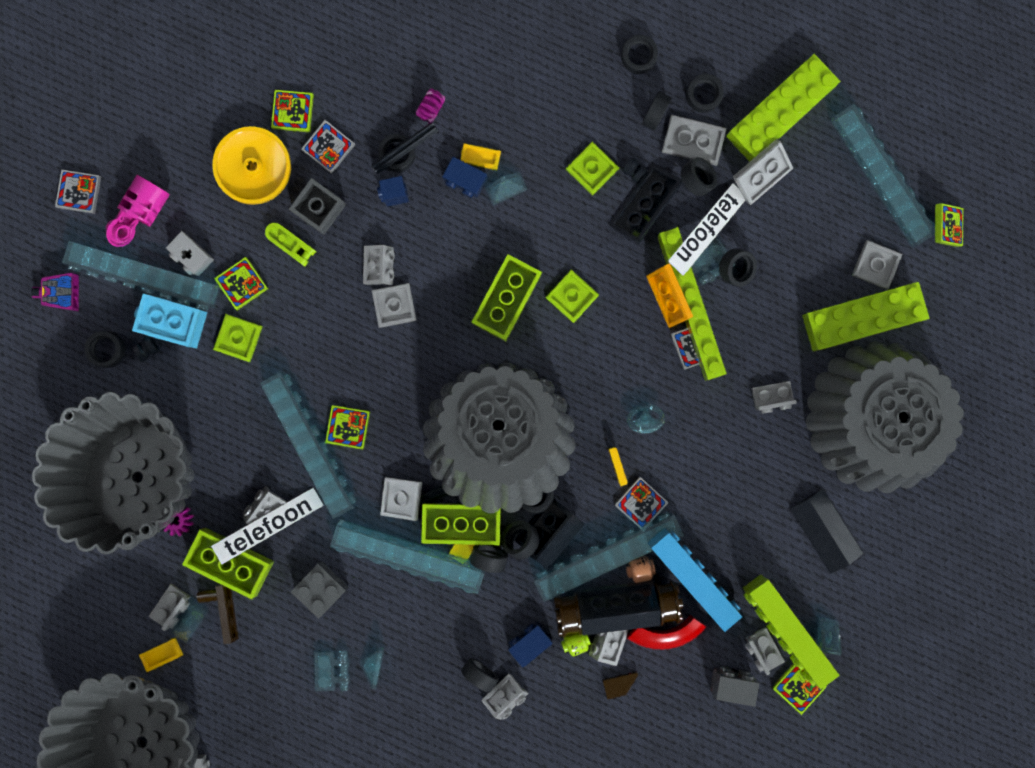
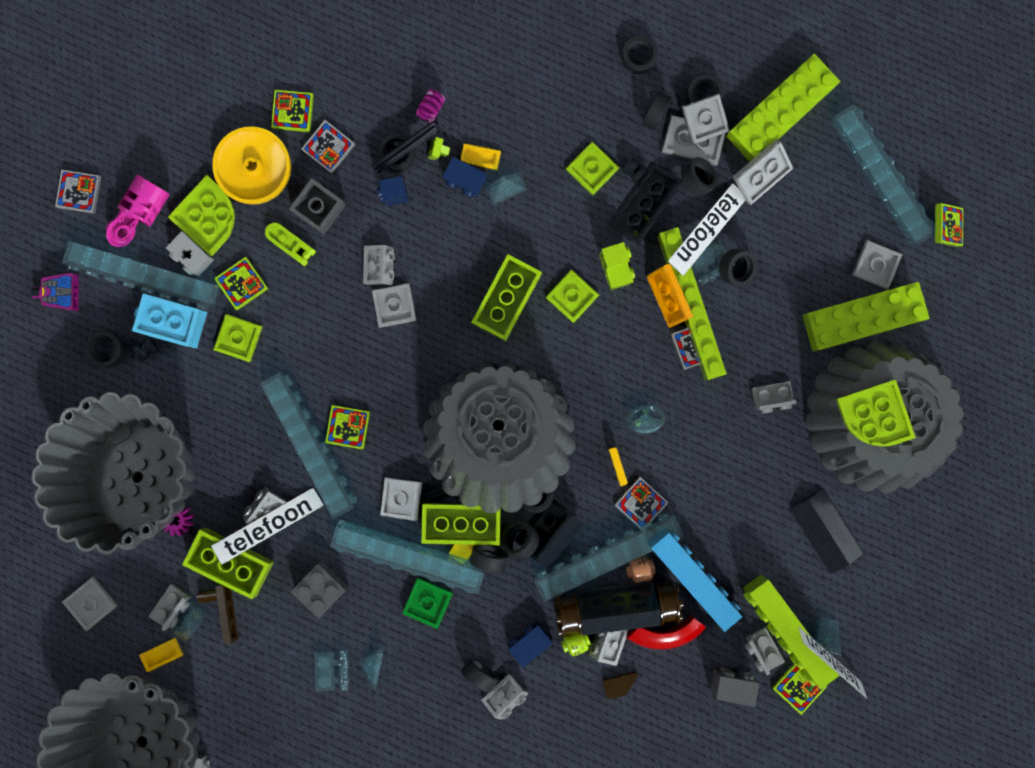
(89, 604): none -> light grey tile
(206, 216): none -> lime plate
(427, 603): none -> green plate
(437, 149): none -> lime tile
(616, 267): none -> lime brick
(705, 118): none -> light grey tile
(832, 662): none -> white sticker
(877, 415): none -> lime plate

